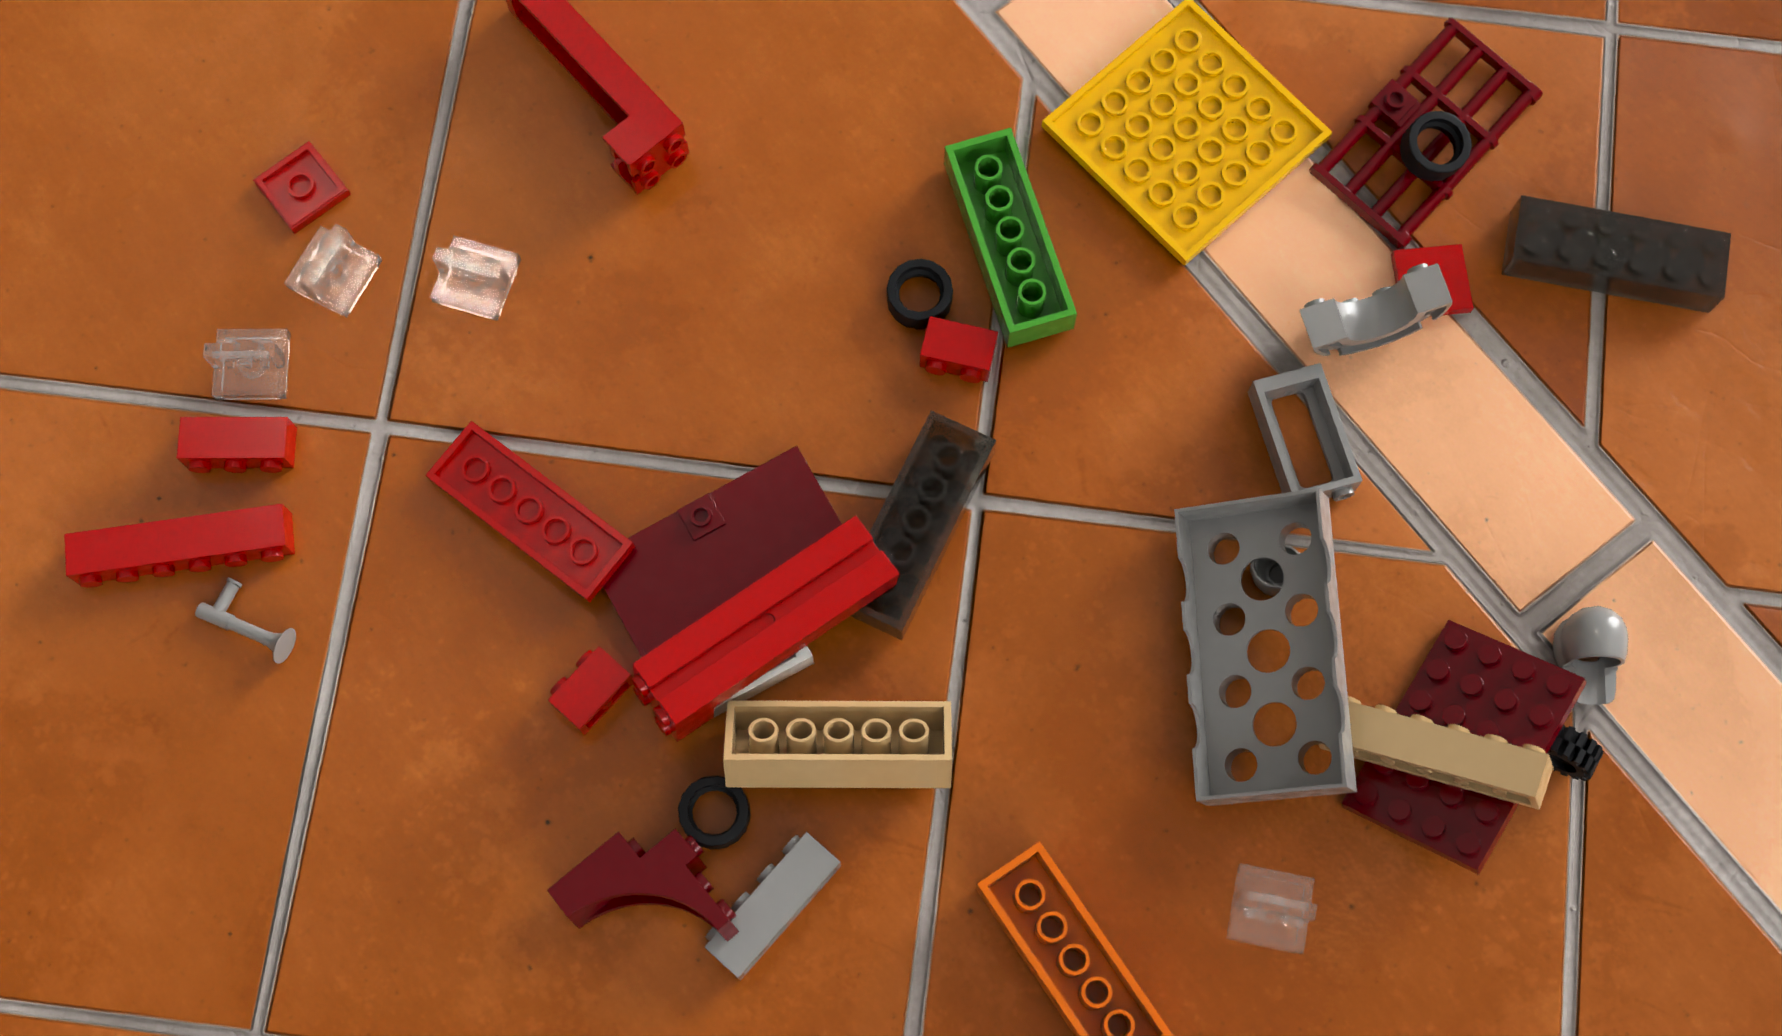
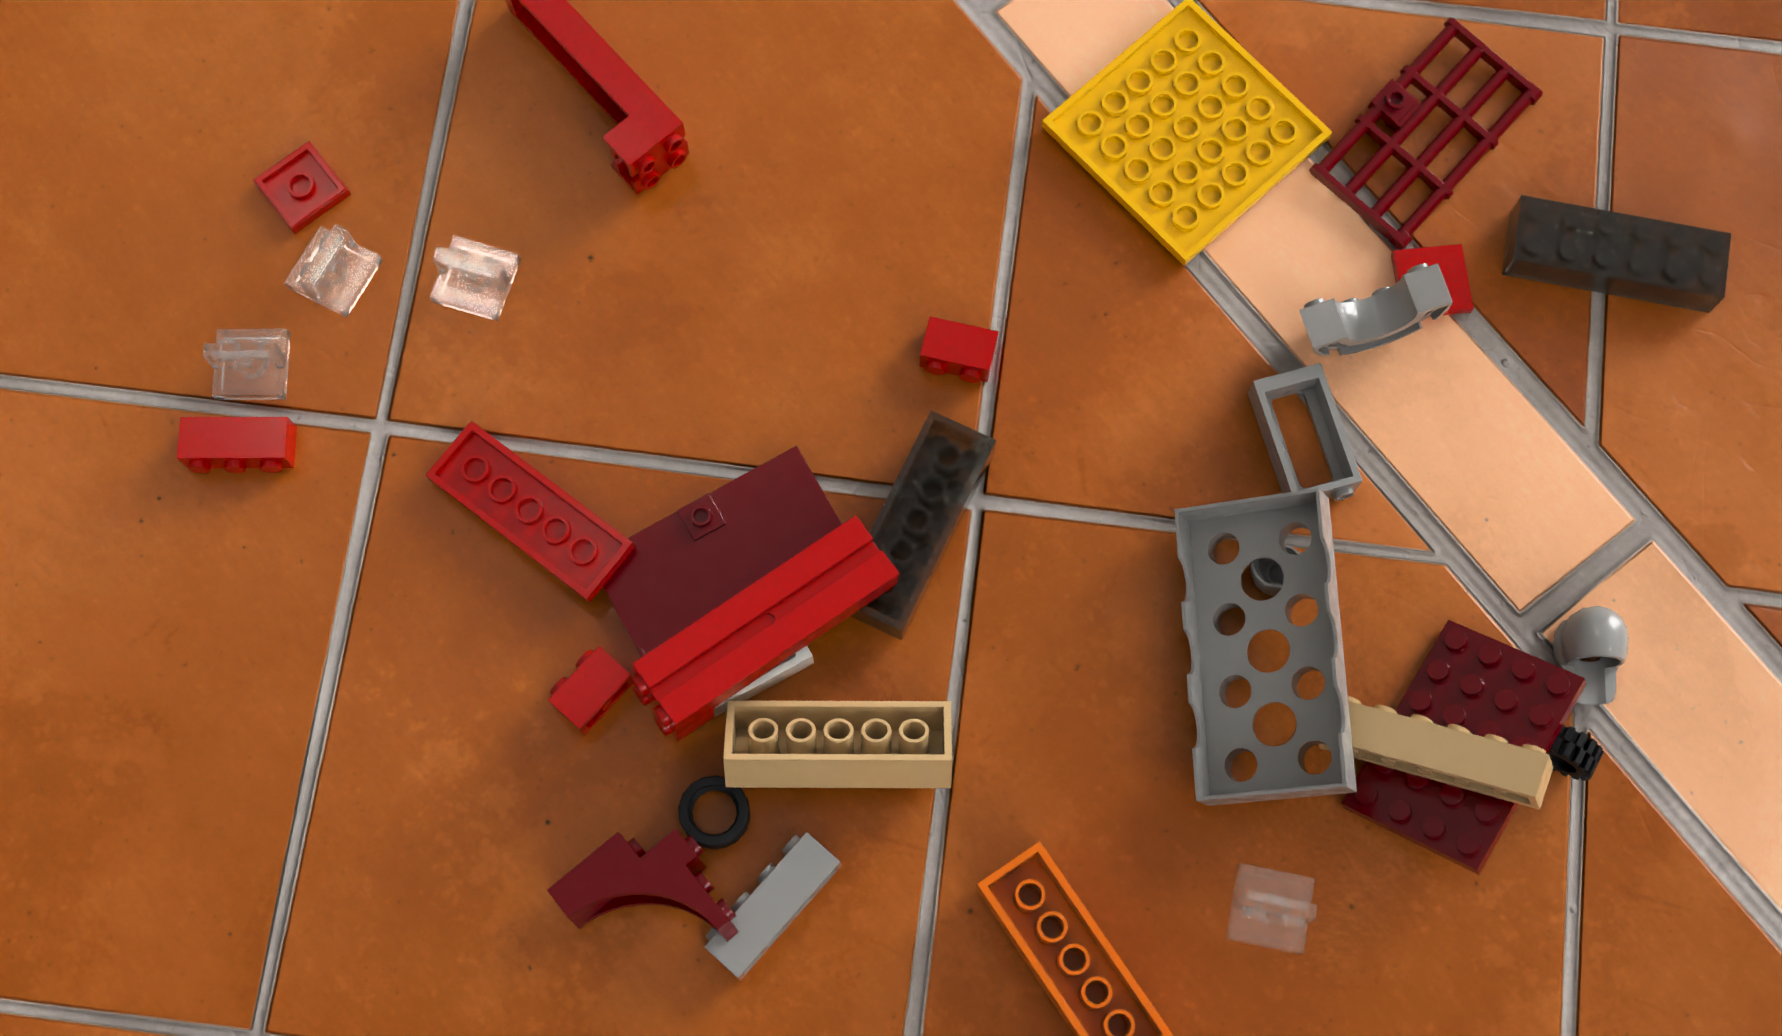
(179, 545): red brick -> none
(279, 643): light grey piece -> none
(913, 269): black tyre -> none
(1009, 237): bright green brick -> none
(1448, 125): black tyre -> none

